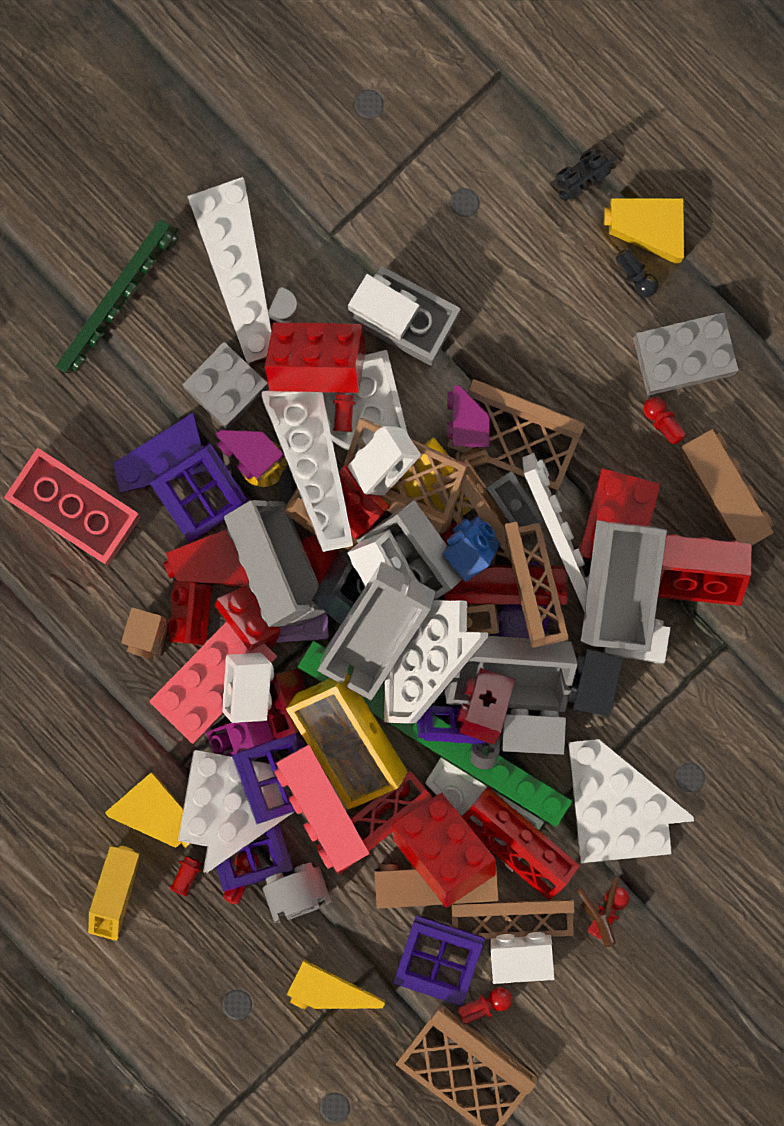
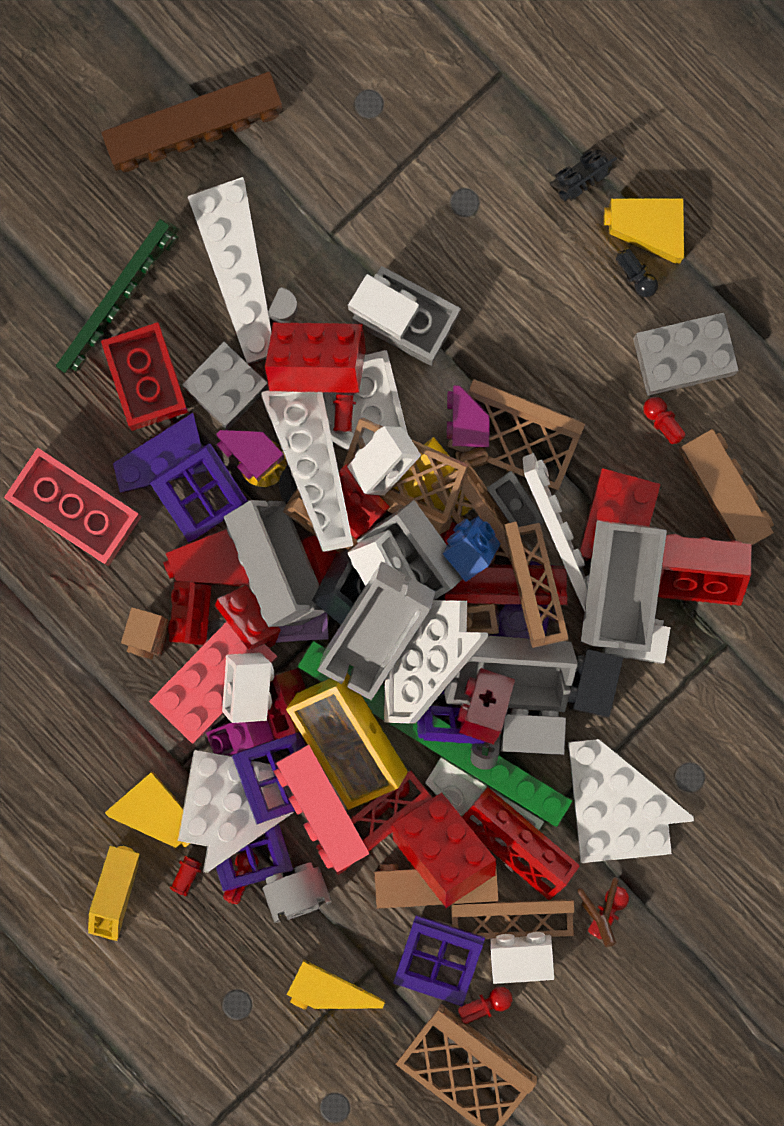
(144, 376): none -> red brick
(192, 122): none -> reddish brown brick

